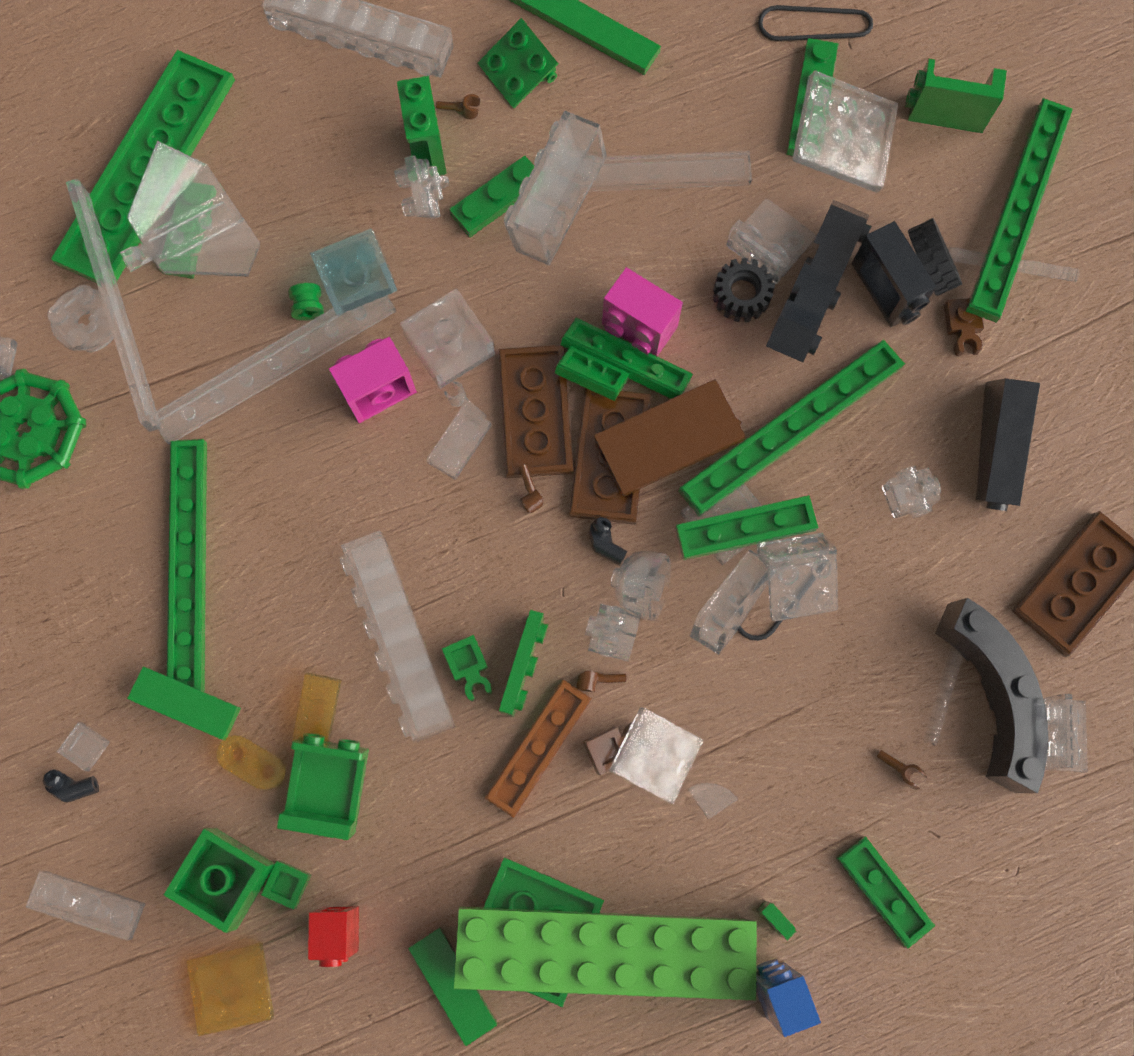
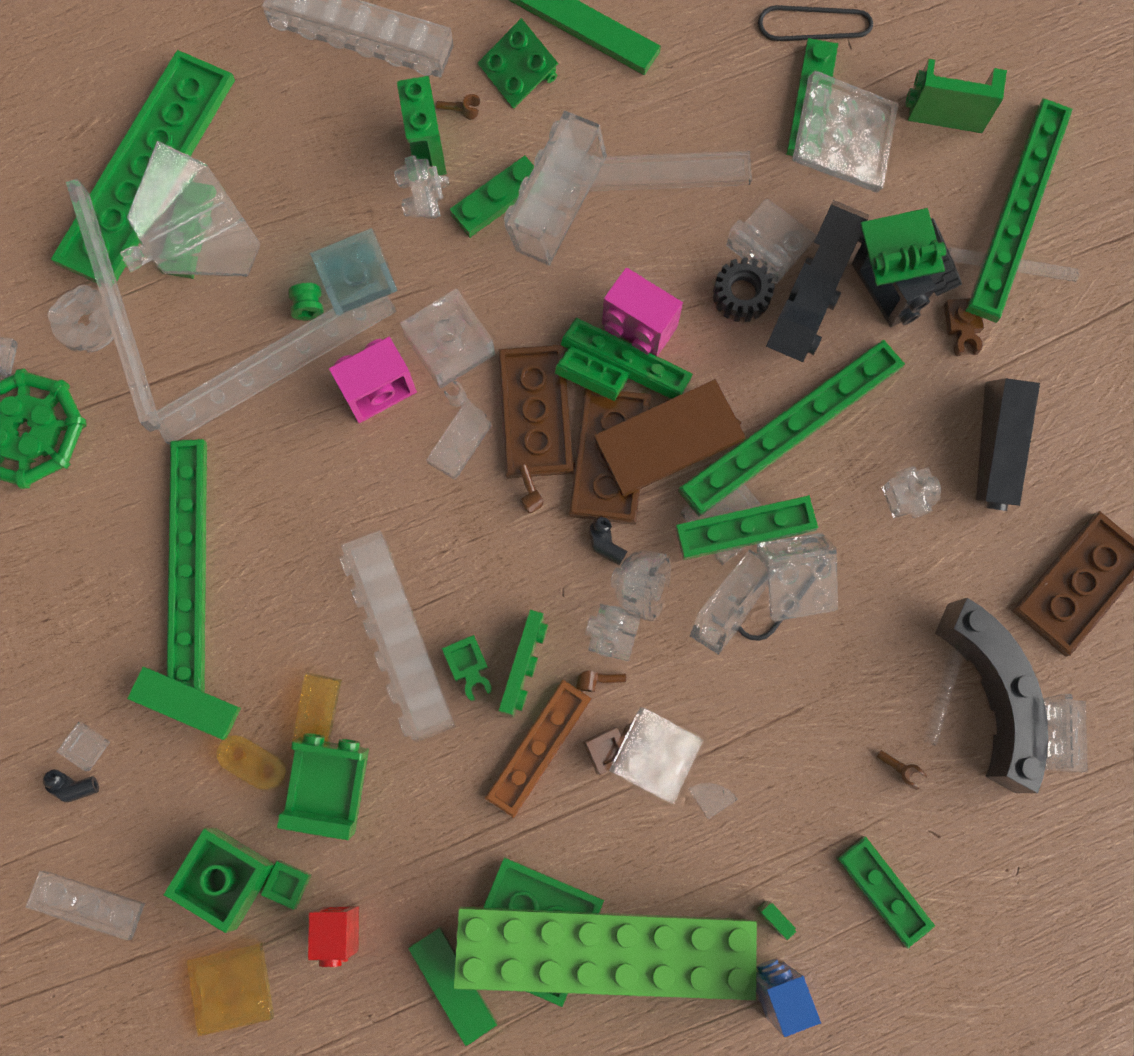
(903, 246): none -> green hinge

